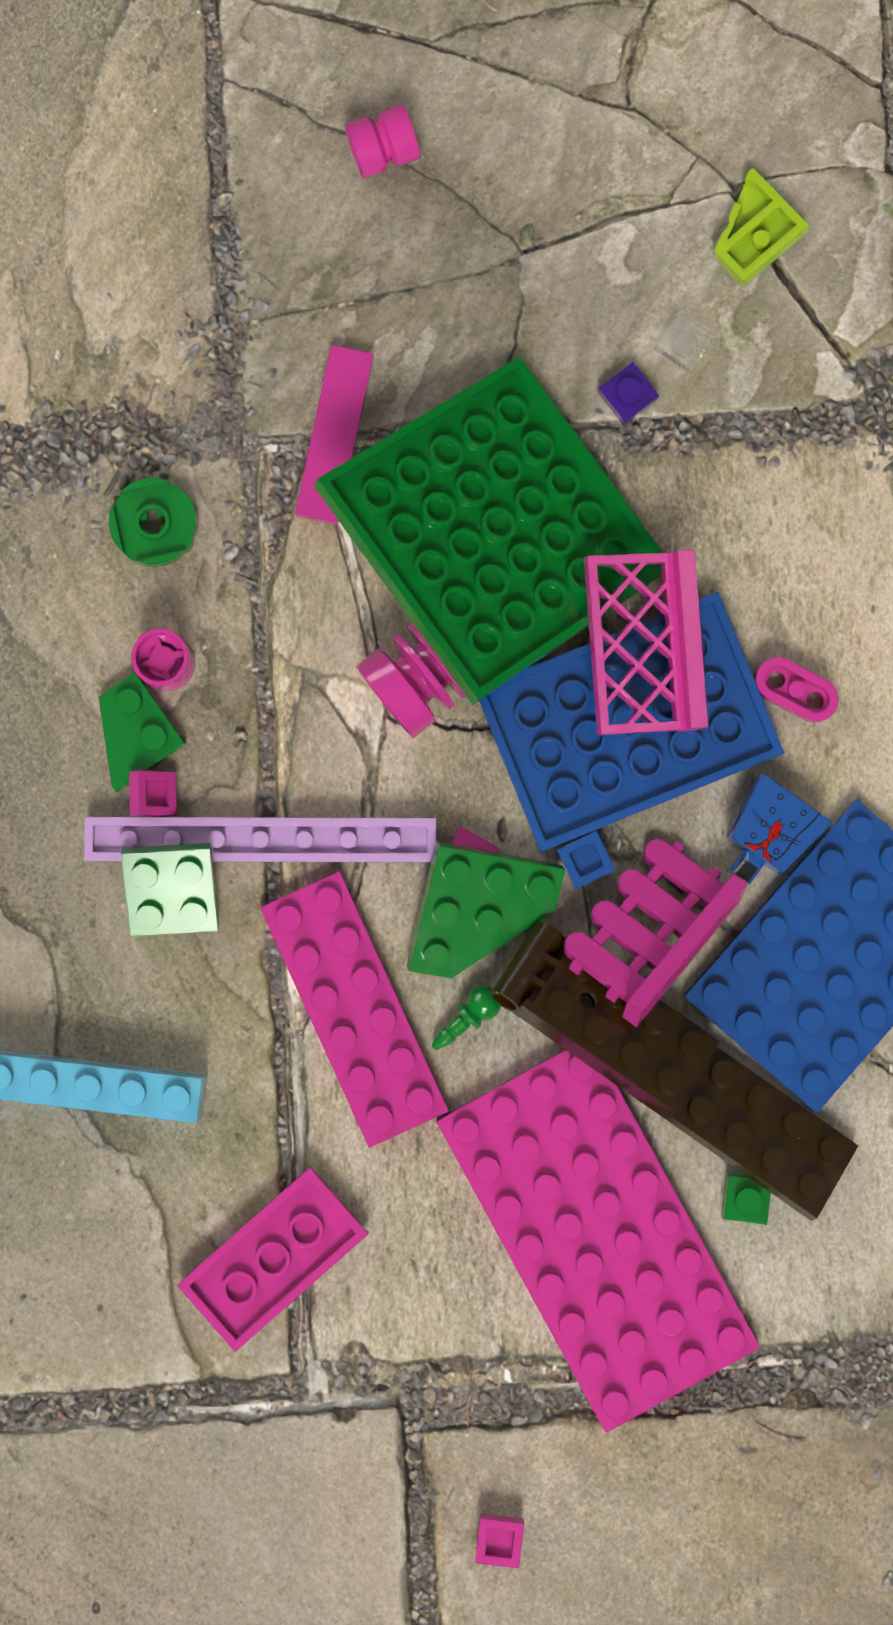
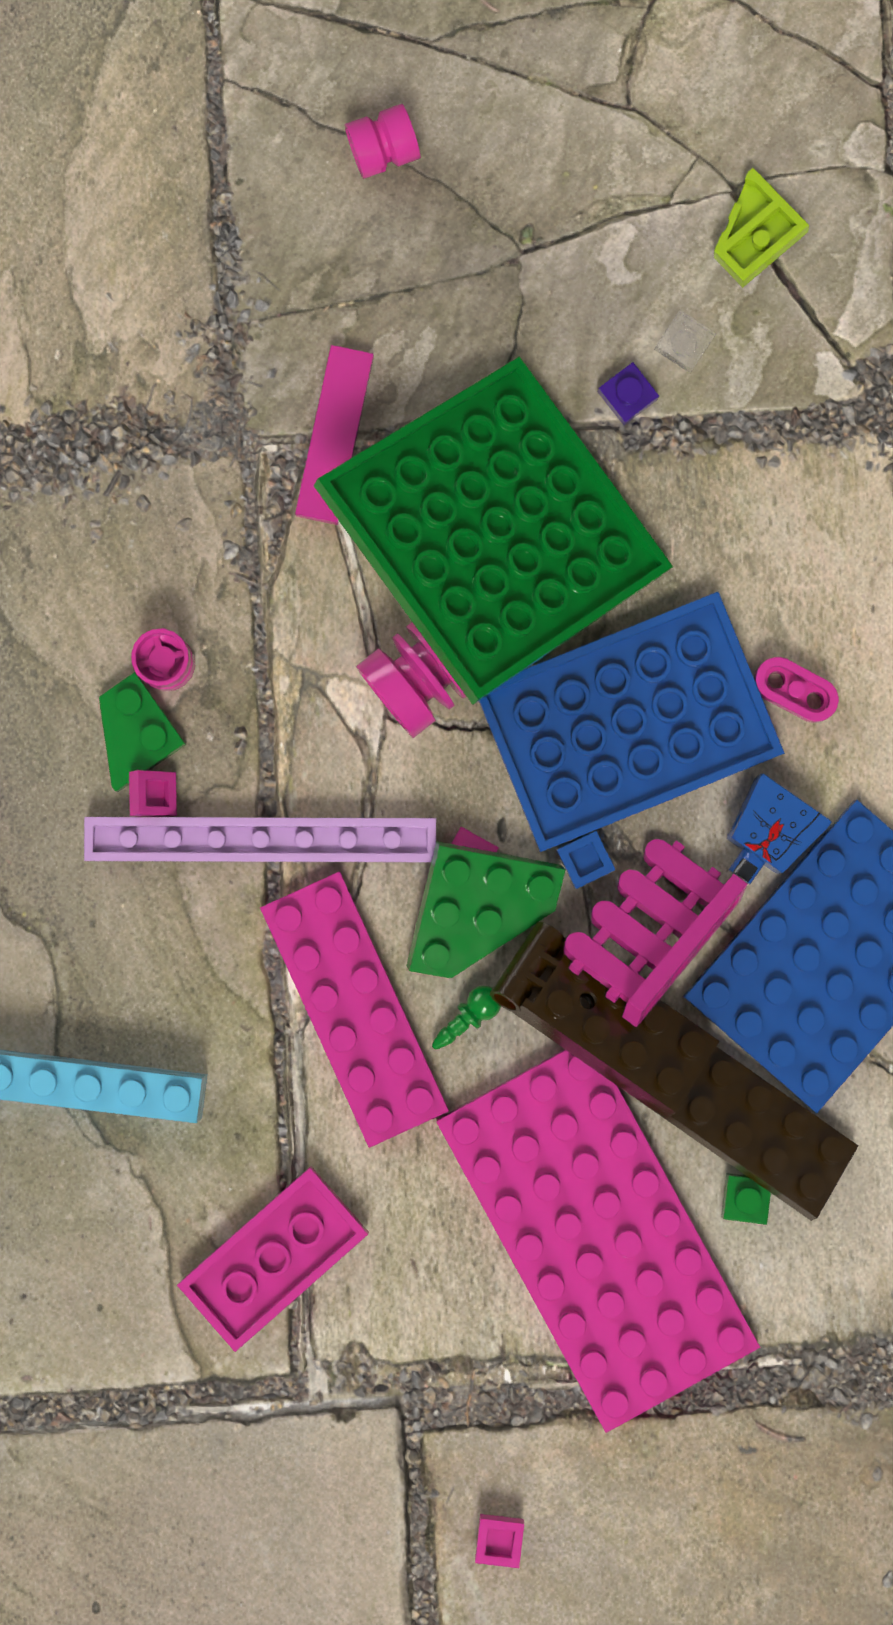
(133, 508): green plate -> none
(170, 889): plate -> none
(682, 637): dark pink fence -> none

